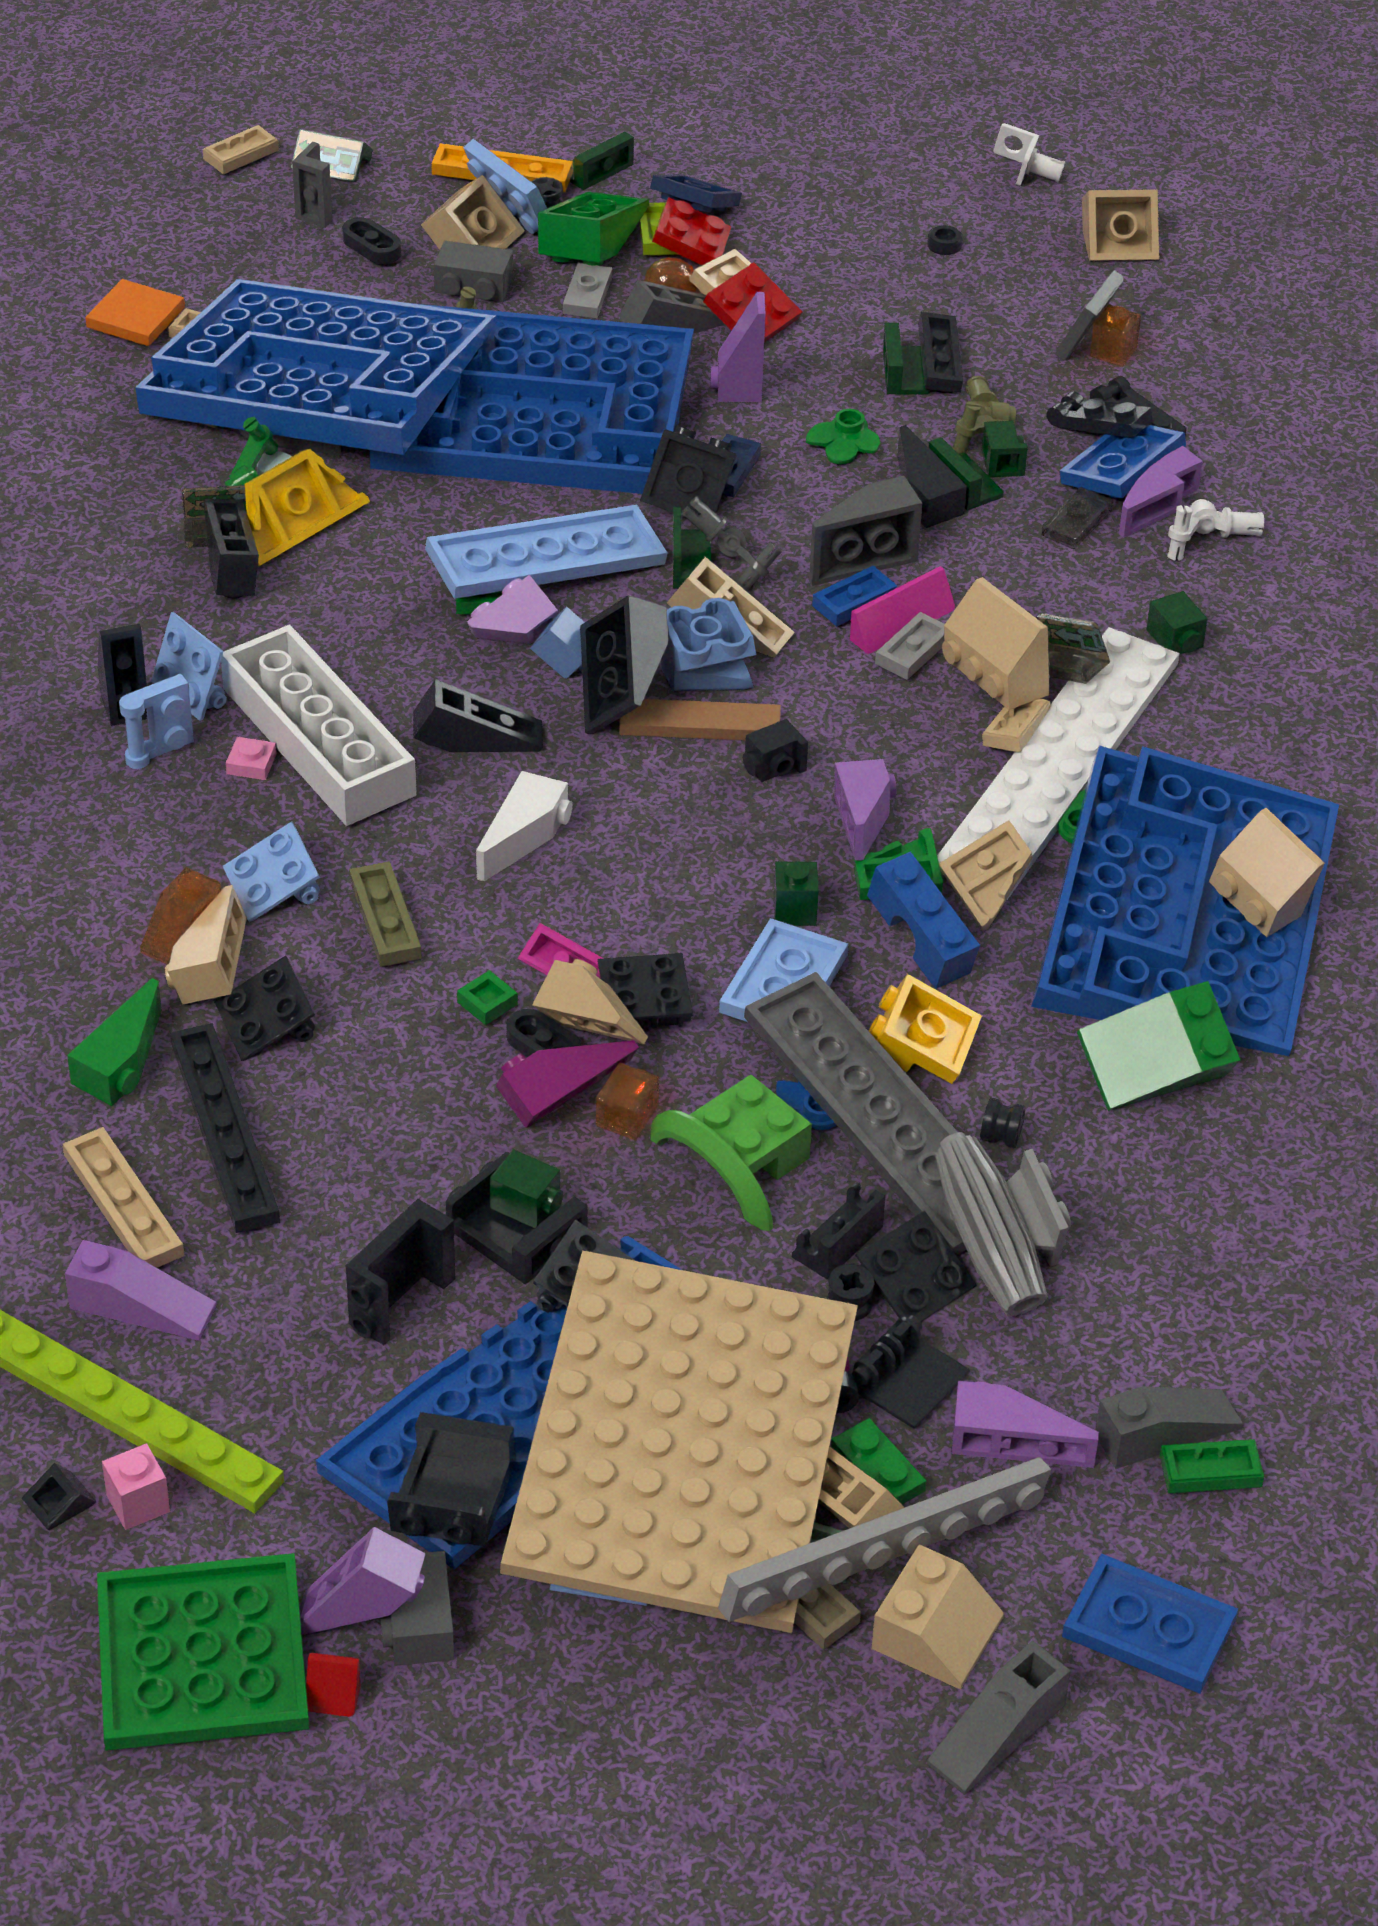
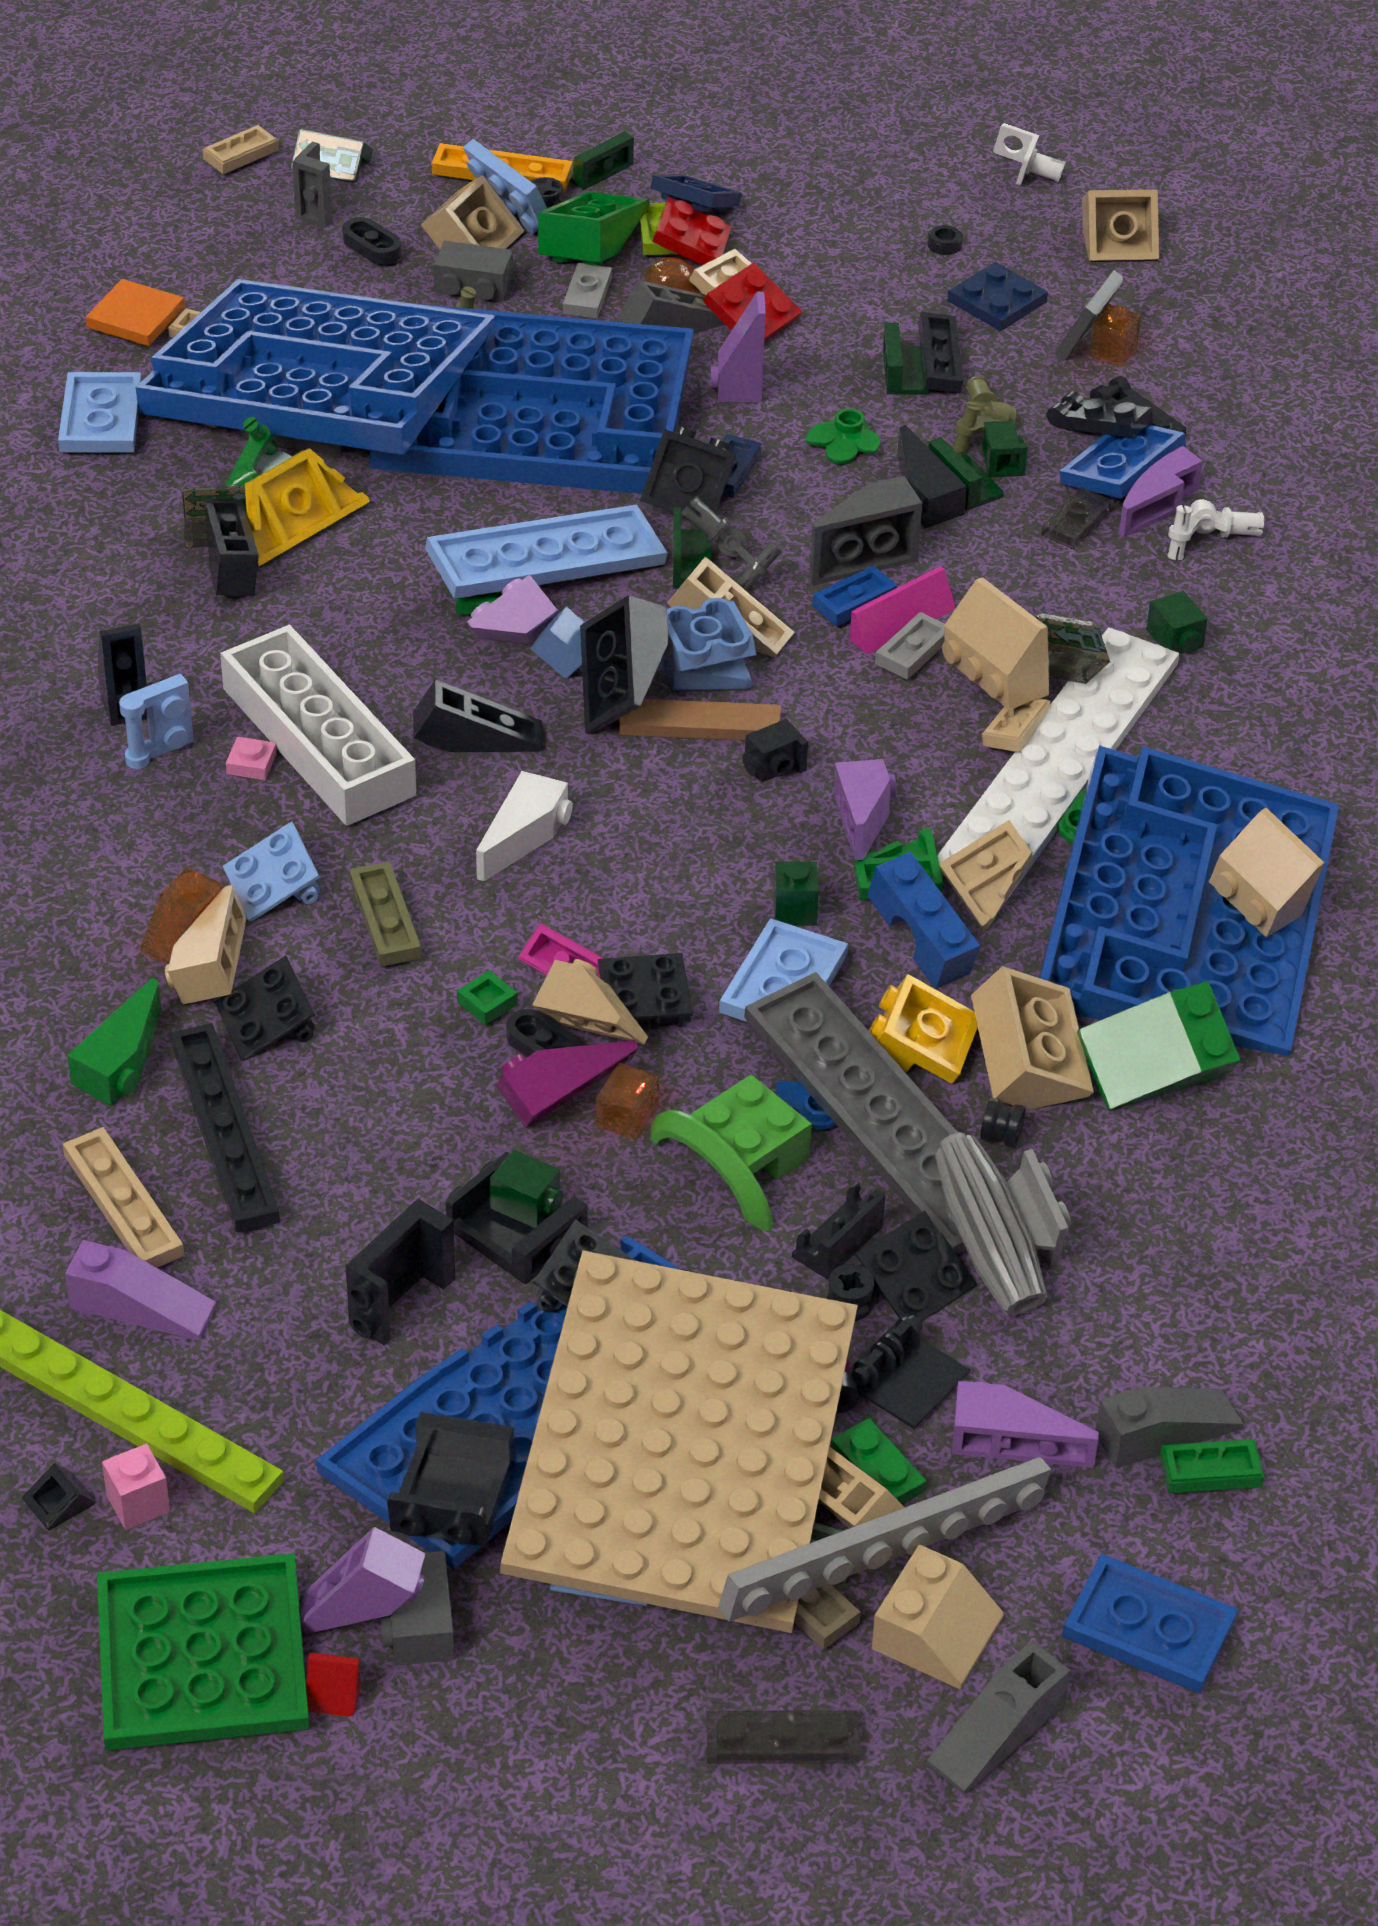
(99, 412): none -> light blue plate
(197, 659): light blue hinge -> none
(783, 1737): none -> clear smoke plate
(997, 296): none -> dark blue plate
(1030, 1040): none -> tan slope

